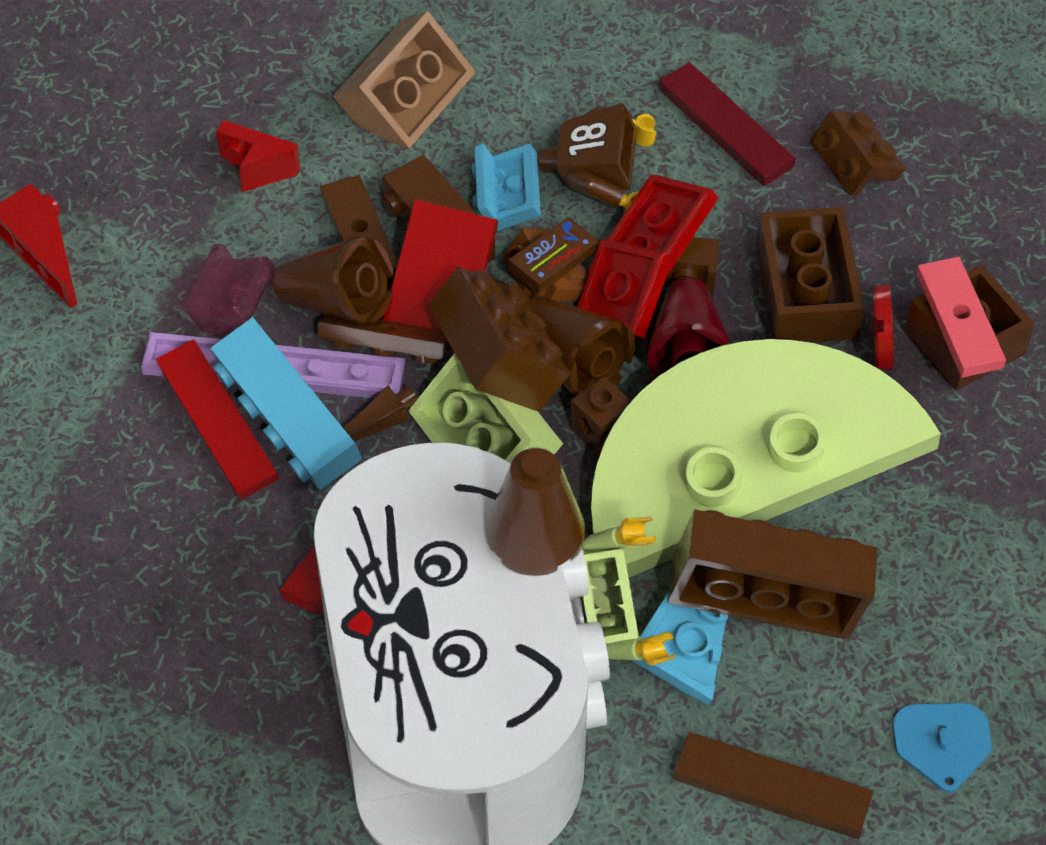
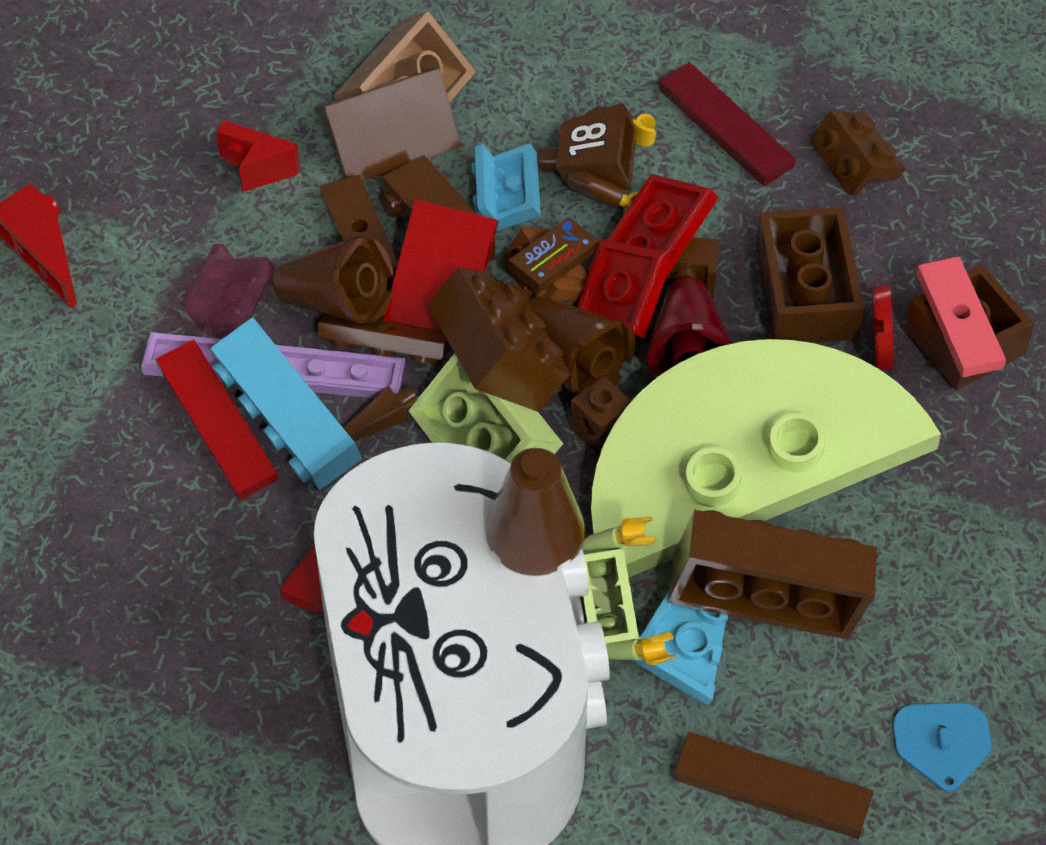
(392, 125): none -> tile

